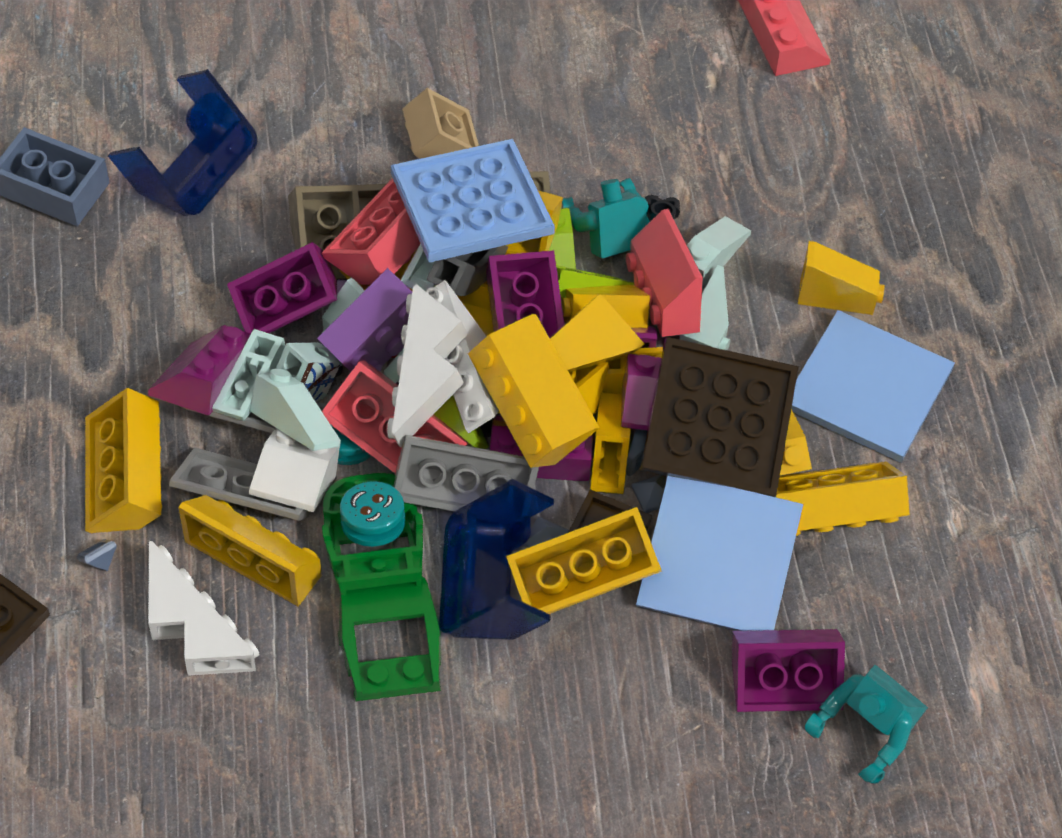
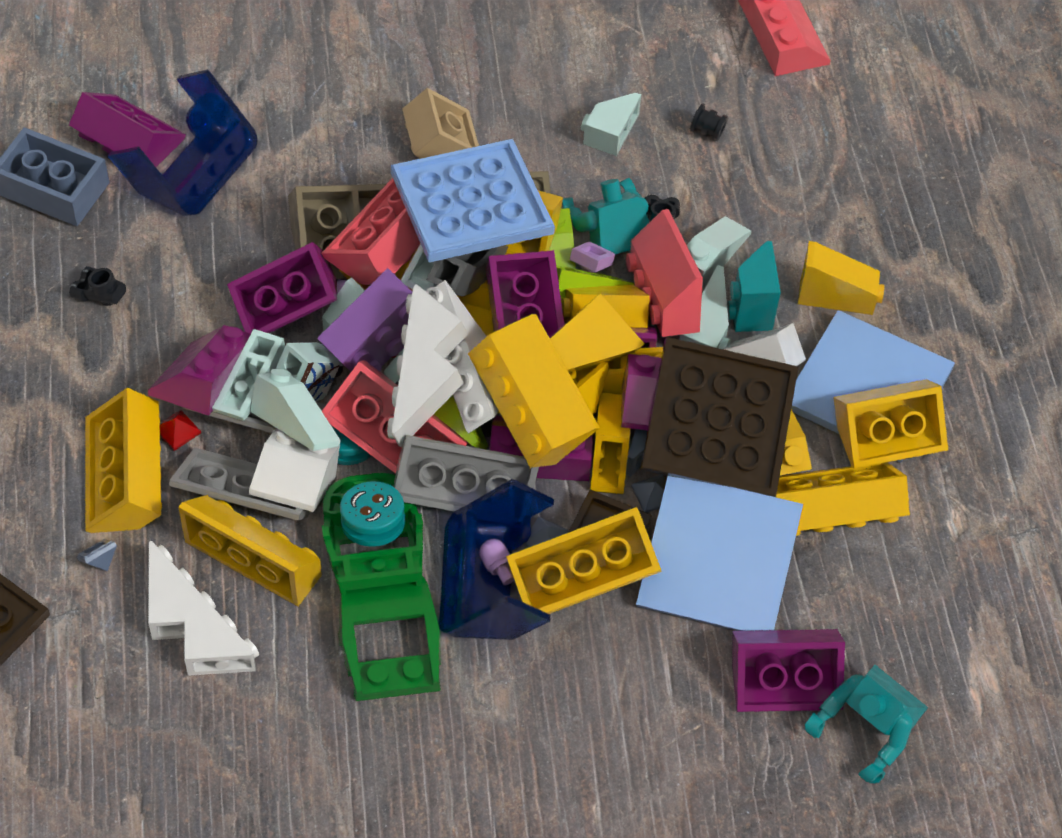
(98, 286): none -> black plate
(123, 126): none -> magenta slope
(178, 430): none -> red slope
(493, 556): none -> lavender cylinder
(592, 257): none -> lavender plate
(611, 123): none -> light aqua slope
(708, 122): none -> black bush
(755, 292): none -> teal slope
(775, 345): none -> white slope
(892, 423): none -> yellow slope

